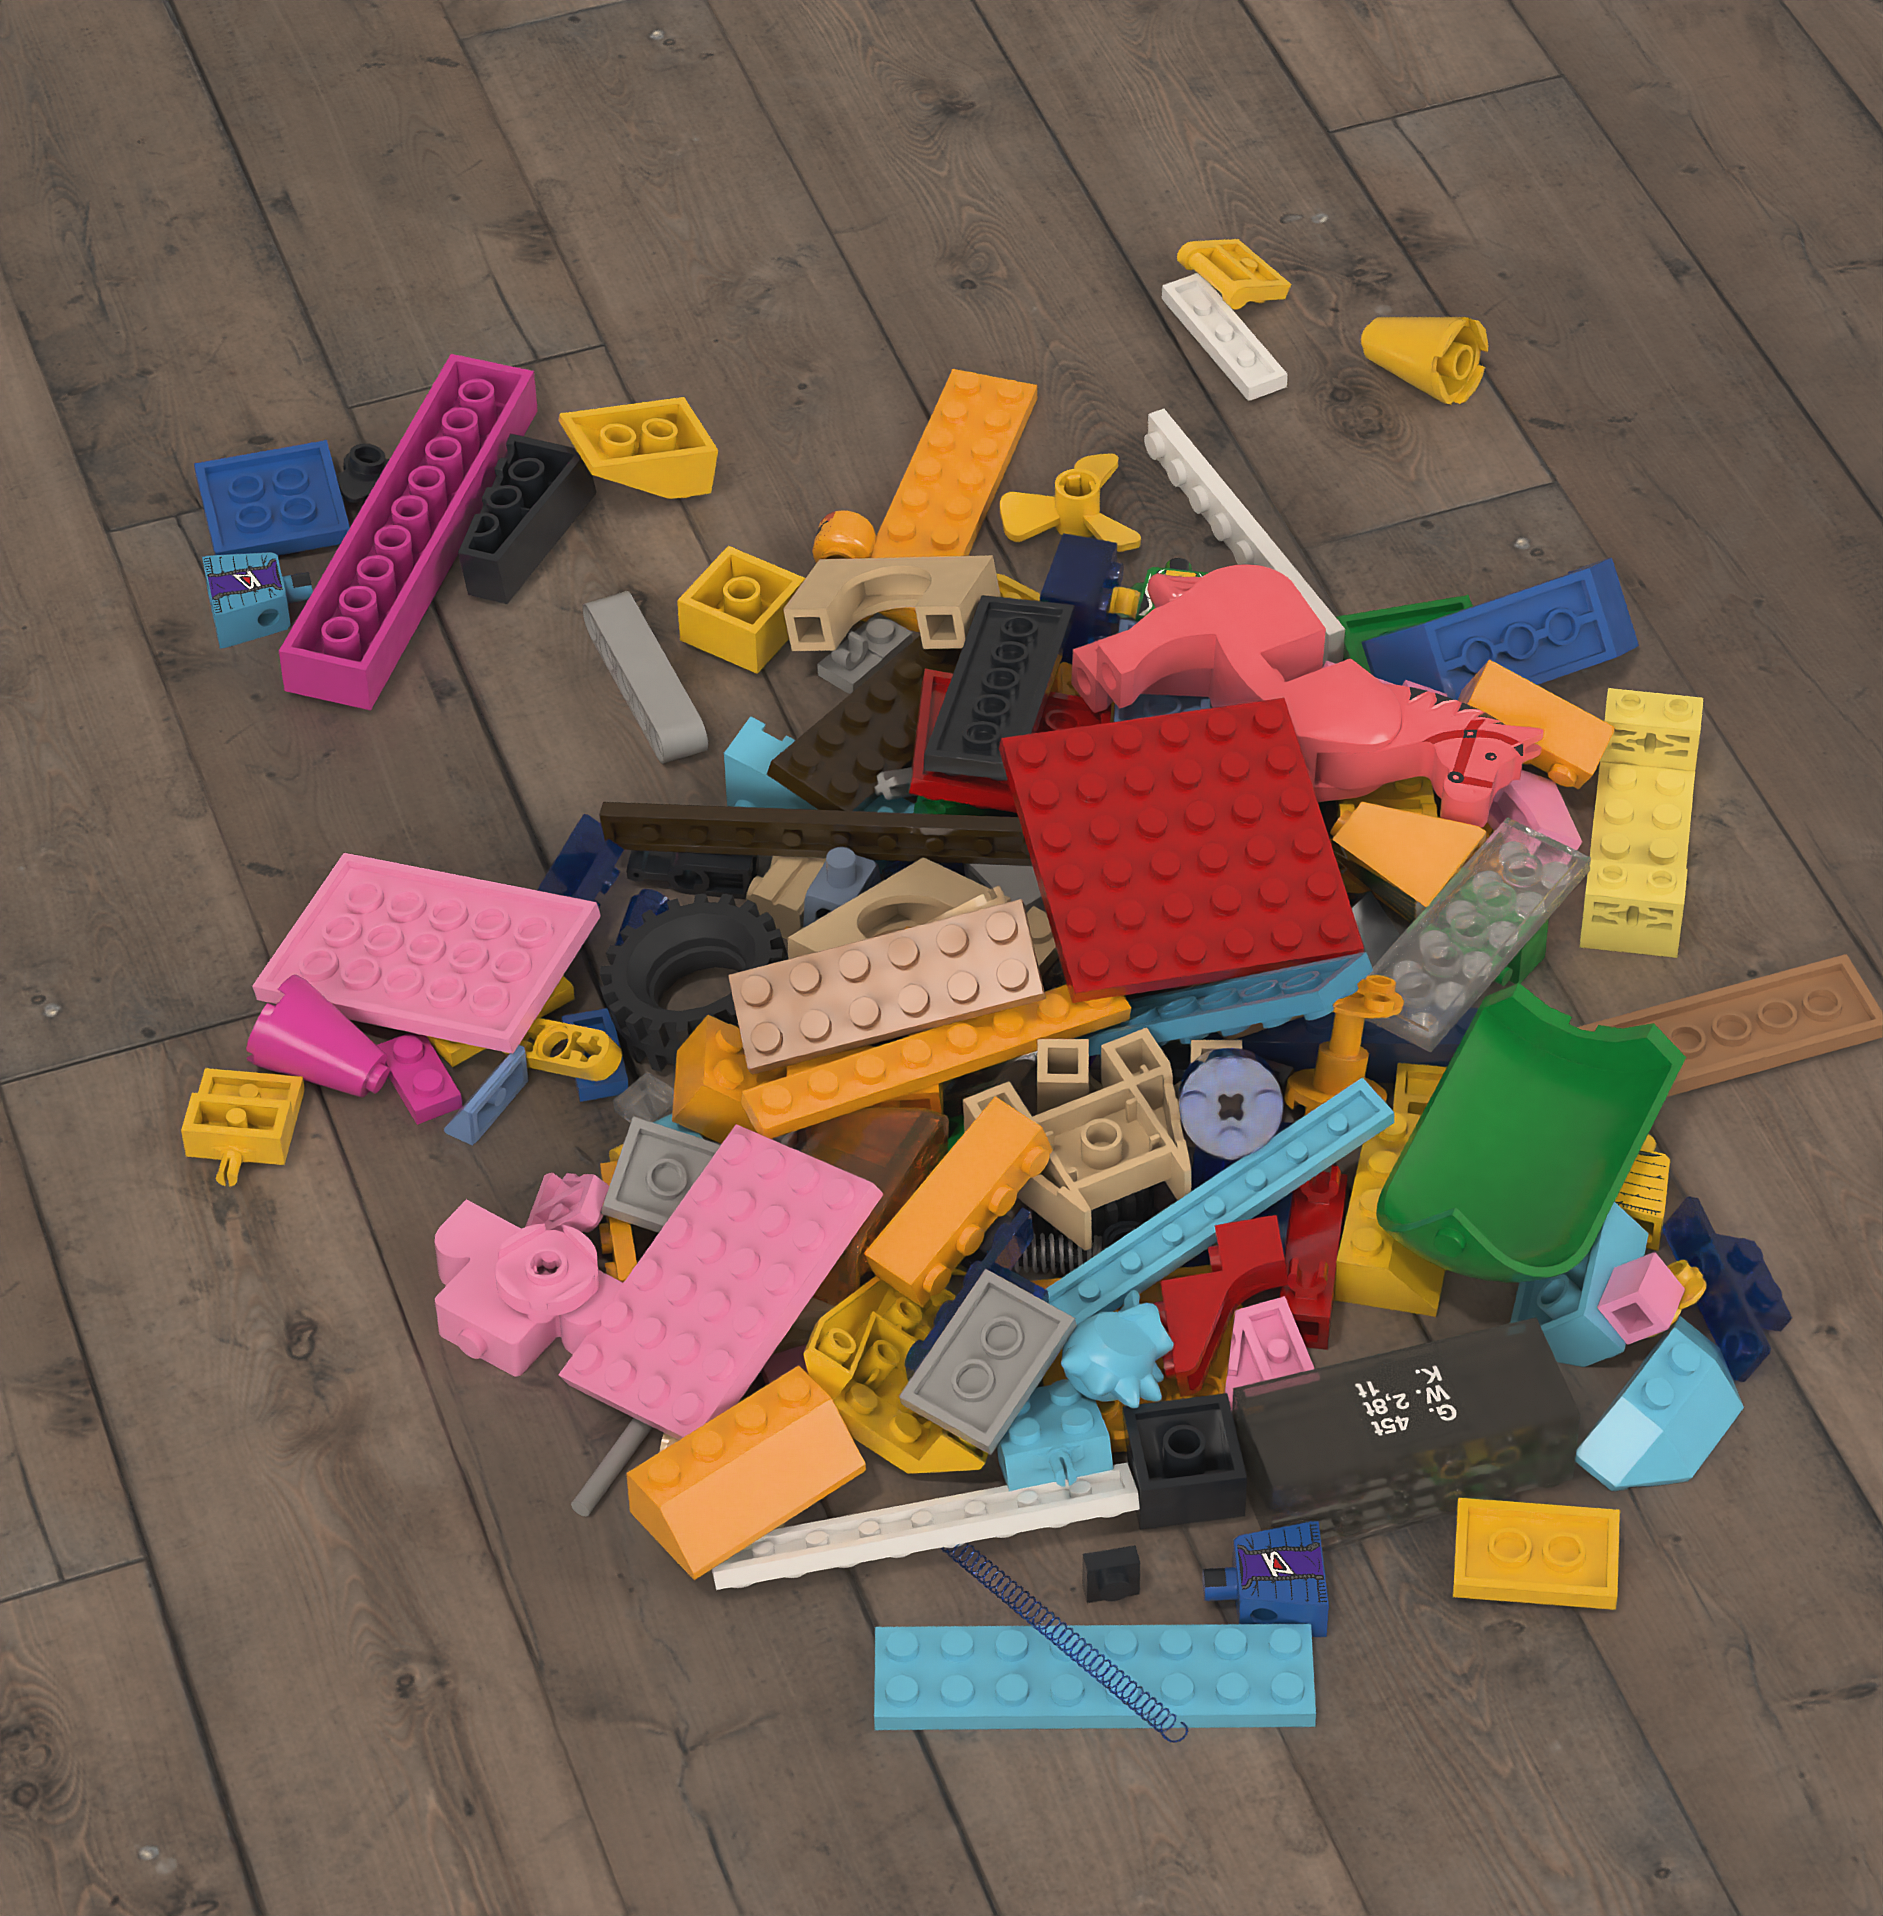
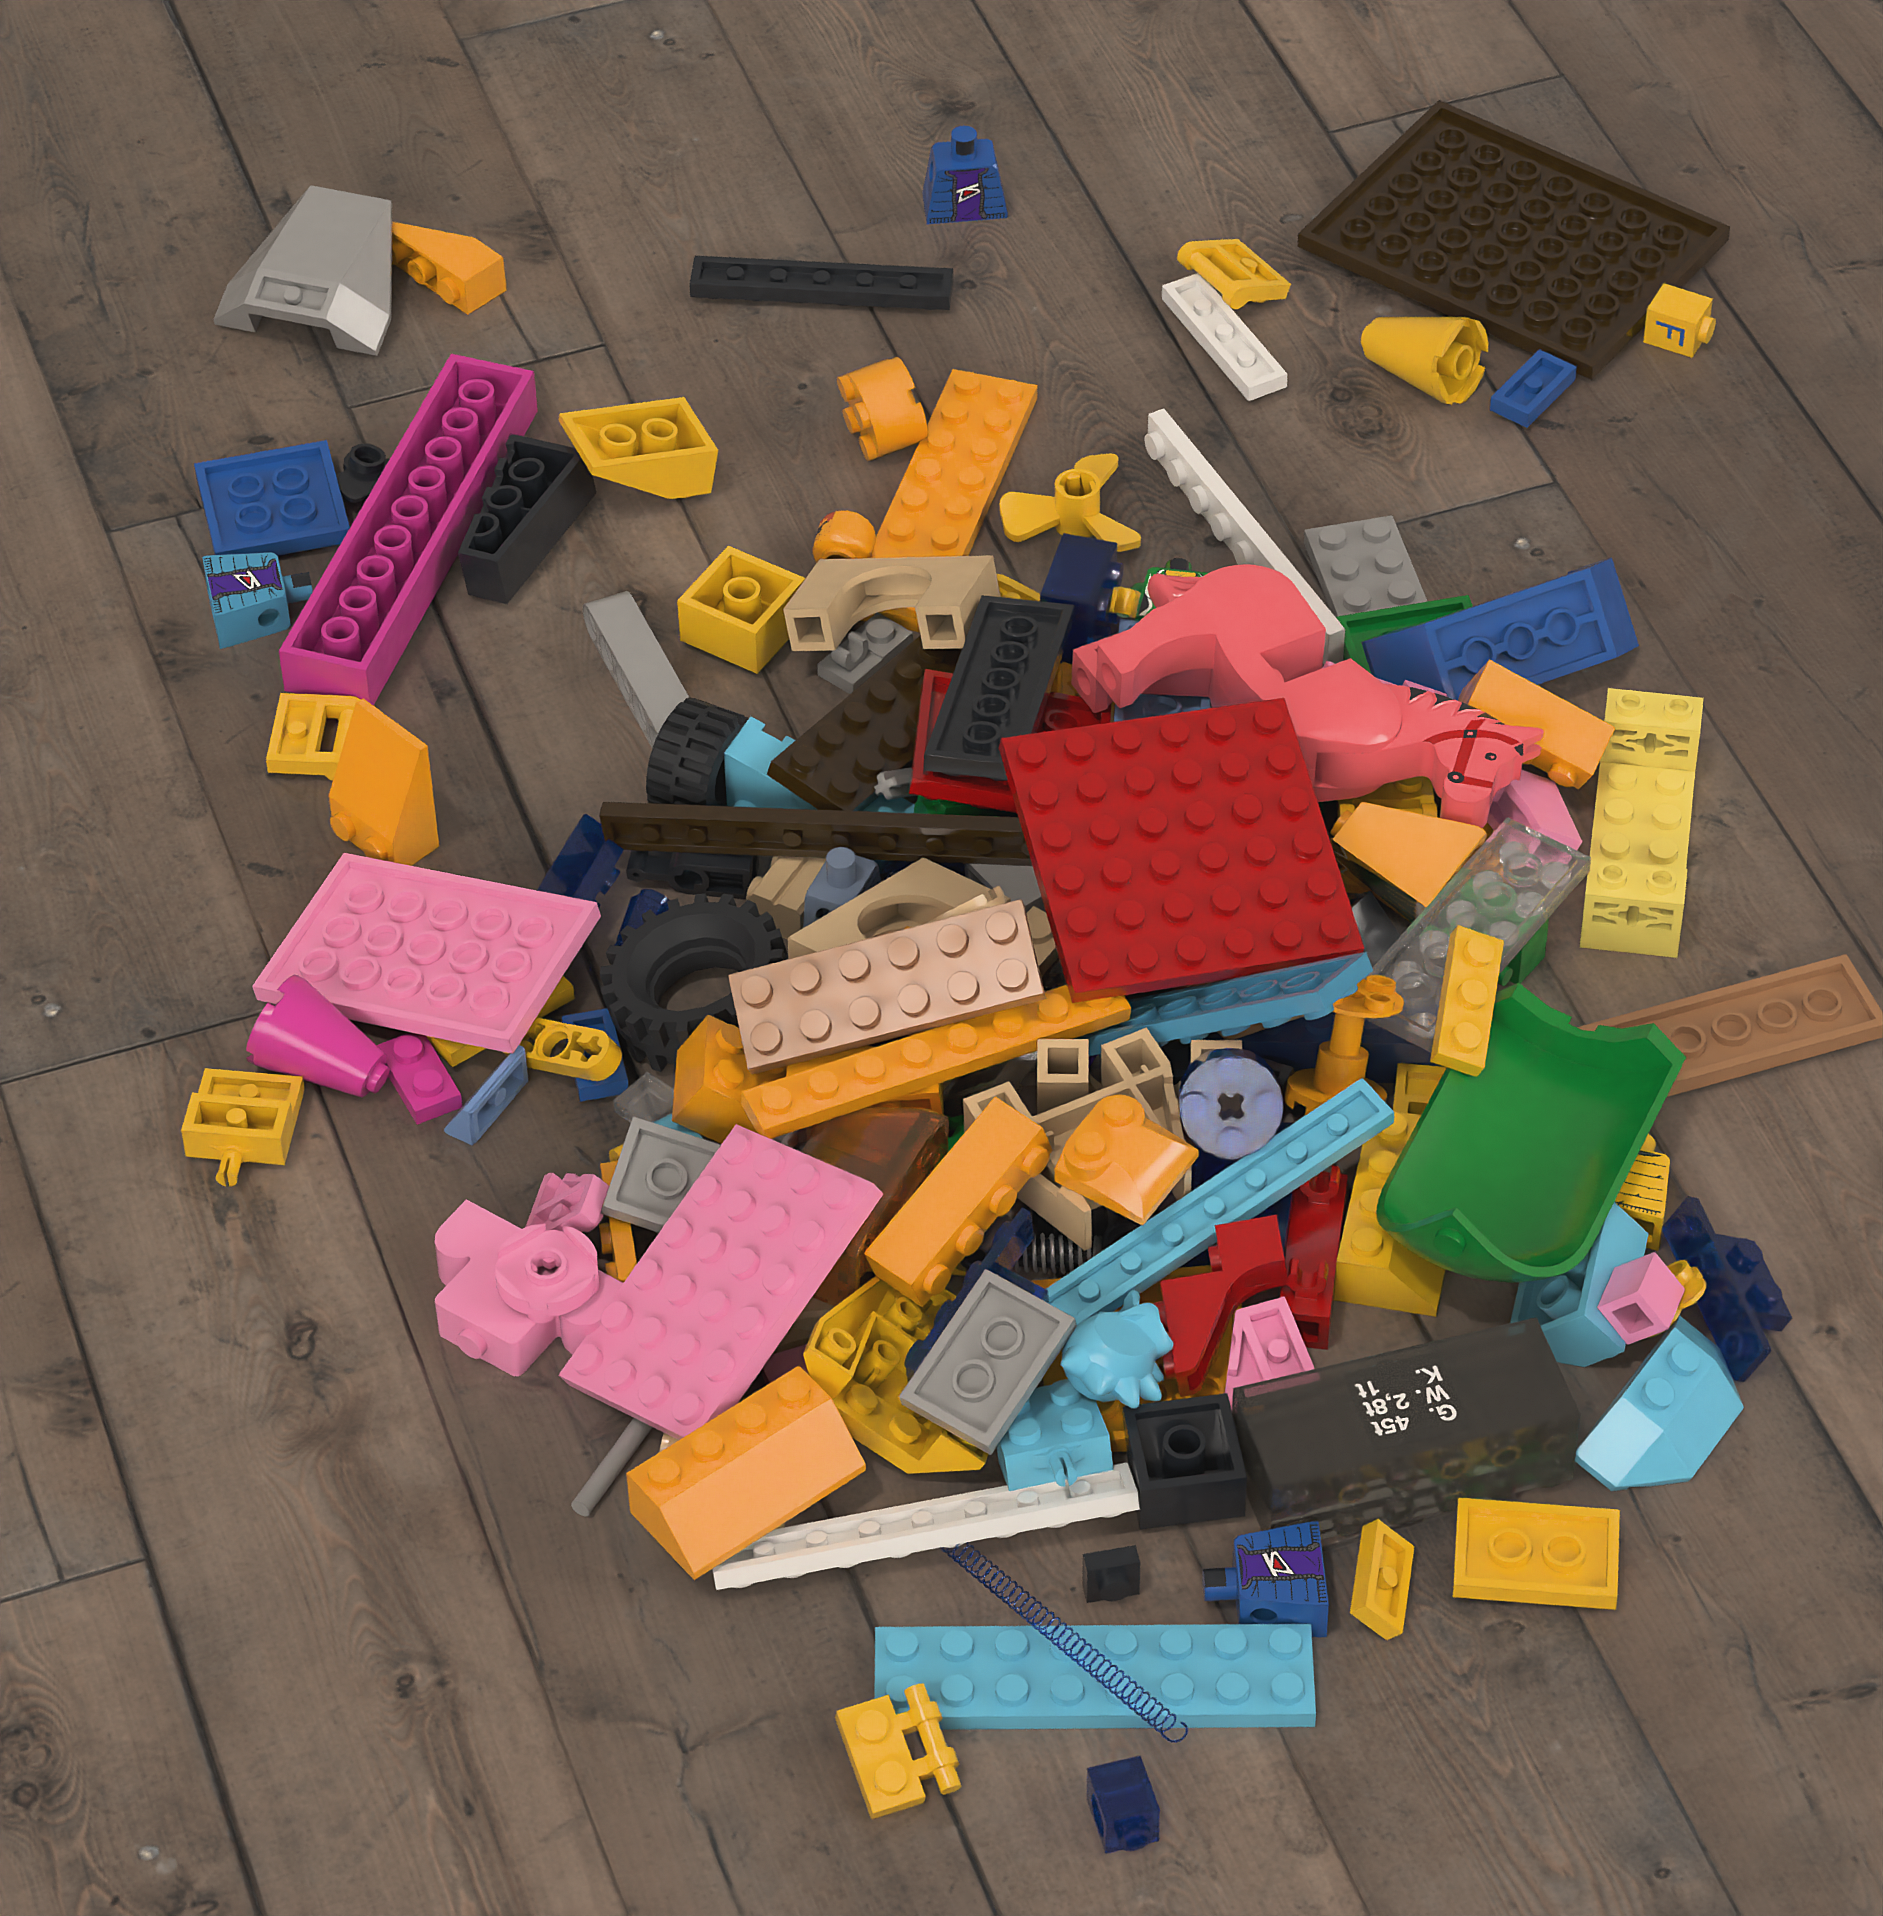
(300, 730): none -> yellow plate
(321, 269): none -> light grey wedge
(384, 790): none -> light orange slope
(449, 264): none -> light orange slope
(689, 755): none -> black tyre
(821, 282): none -> black plate
(882, 408): none -> light orange brick
(882, 1758): none -> yellow plate
(963, 180): none -> blue torso
(1123, 1159): none -> light orange slope
(1123, 1805): none -> clear blue brick
(1363, 566): none -> light grey plate
(1382, 1579): none -> yellow plate
(1467, 1001): none -> yellow plate
(1513, 237): none -> dark brown plate
(1533, 388): none -> blue plate
(1679, 320): none -> yellow brick

